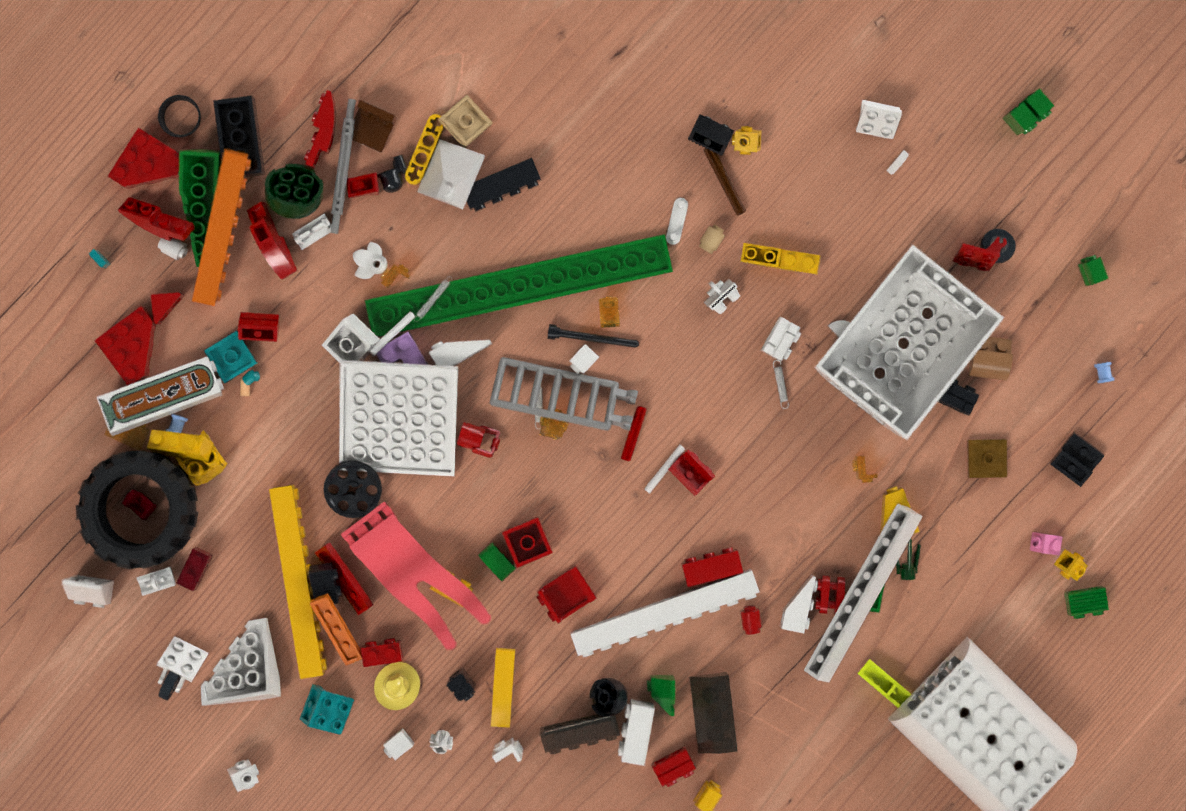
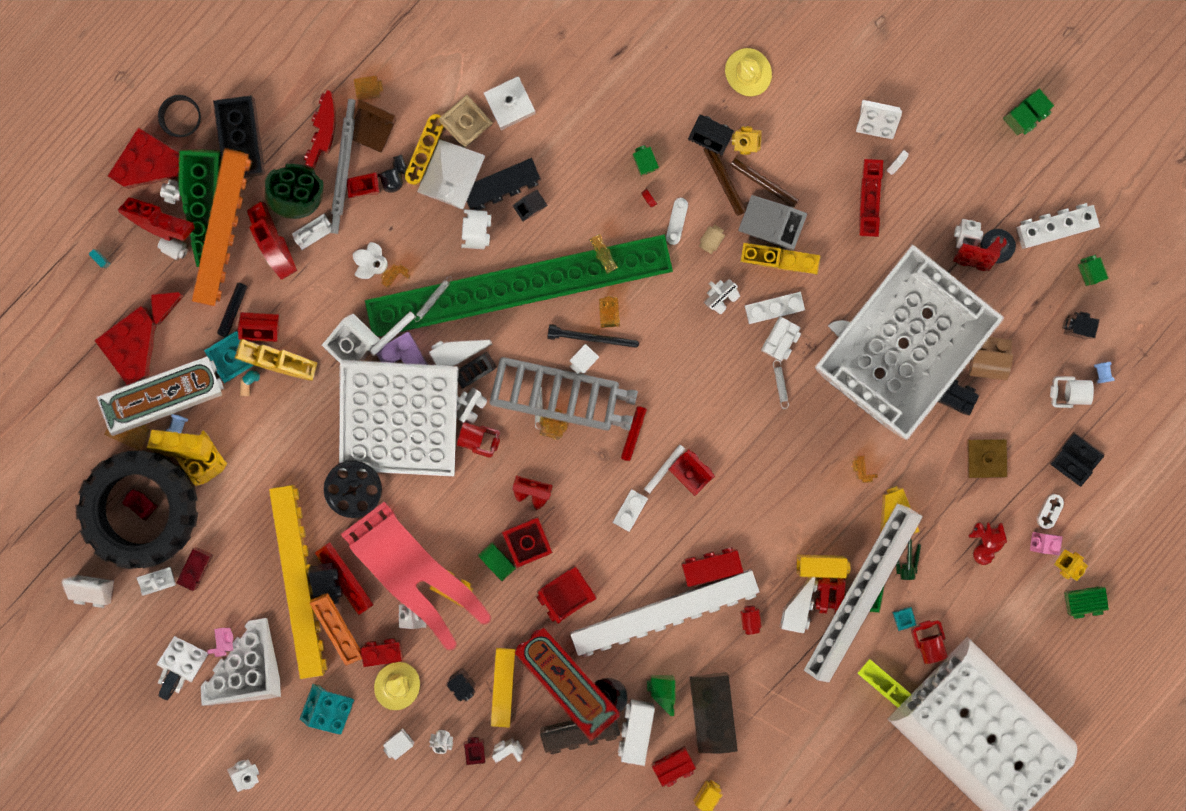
(170, 191): none -> white gear
(223, 642): none -> bright pink bracket
(232, 309): none -> black axle
(276, 360): none -> yellow slope
(368, 87): none -> clear yellow brick
(409, 619): none -> white brick
(466, 403): none -> white hips
(474, 751): none -> dark red bracket
(475, 229): none -> white brick
(488, 361): none -> black slope
(509, 103): none -> white brick
(530, 205): none -> black brick
(540, 491): none -> red tile
(567, 683): none -> brick
(603, 253): none -> clear yellow pin
(630, 510): none -> white plate
(645, 160): none -> green brick
(649, 198): none -> red tile
(748, 72): none -> light yellow hat
(764, 182): none -> reddish brown piece
(772, 222): none -> light grey slope
(774, 307): none -> white plate
(822, 566): none -> yellow brick
(870, 197): none -> red slope
(904, 618): none -> teal tile
(931, 647): none -> red piece
(968, 233): none -> white brick
(992, 540): none -> red animal
(1045, 509): none -> white beam
(1058, 226): none -> white brick
(1076, 392): none -> white piece
(1081, 325): none -> black brick

